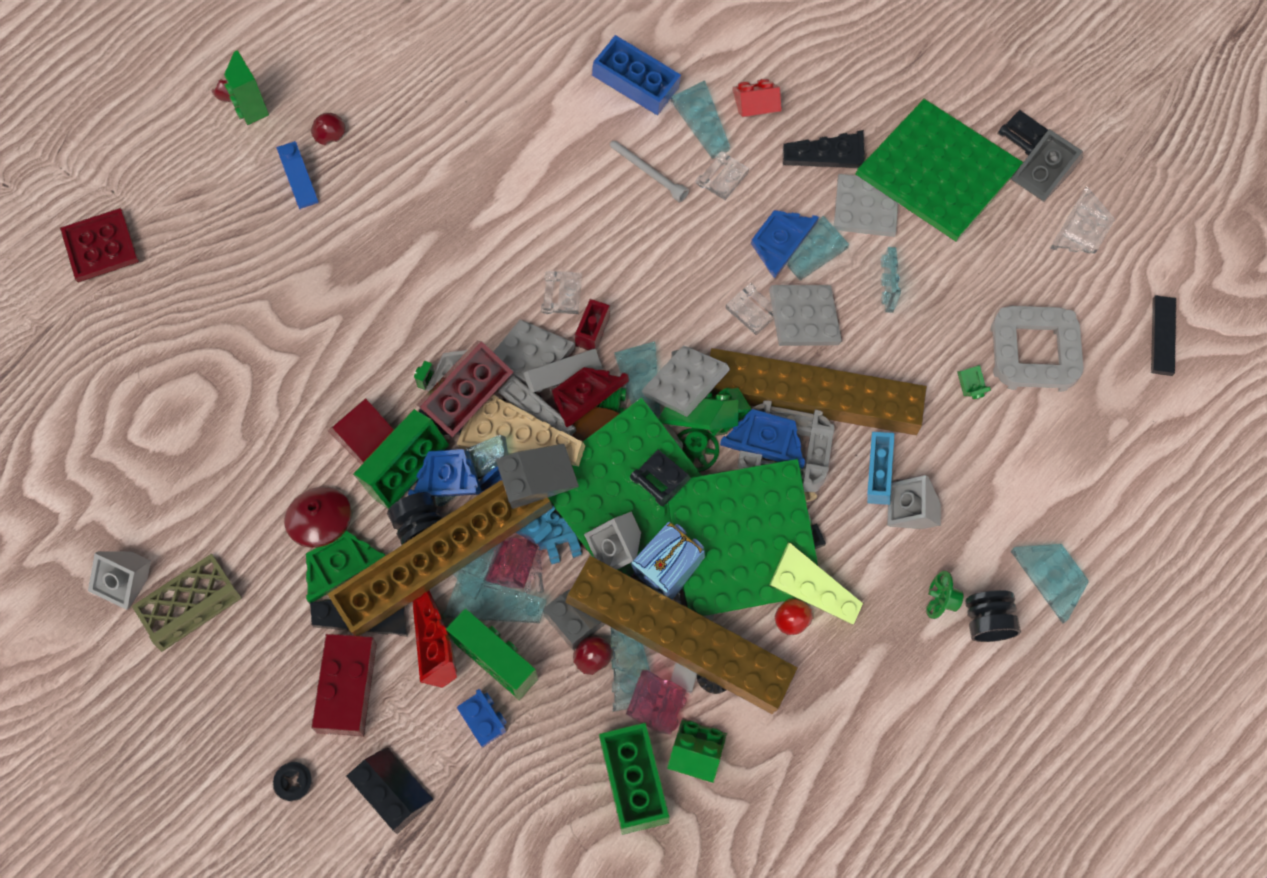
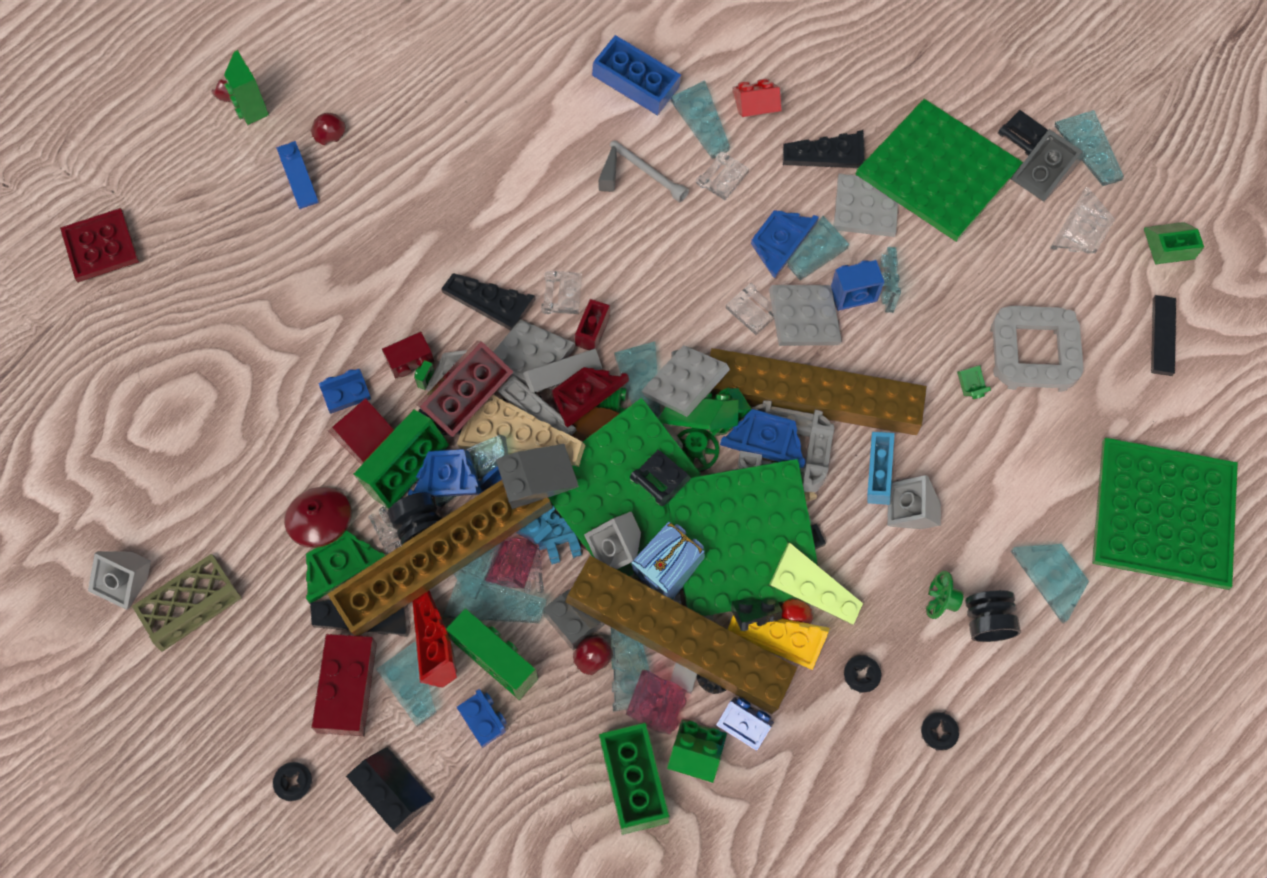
(344, 390): none -> blue bracket
(385, 531): none -> clear hinge
(403, 679): none -> clear light blue wing
(407, 355): none -> dark red brick
(495, 303): none -> black wing
(608, 175): none -> dark grey slope
(745, 722): none -> bracket
(754, 611): none -> black wing
(786, 638): none -> yellow wing
(856, 284): none -> blue brick
(860, 663): none -> black gear
(948, 726): none -> black gear
(1087, 134): none -> clear light blue wing
(1166, 513): none -> green plate
(1174, 242): none -> green slope

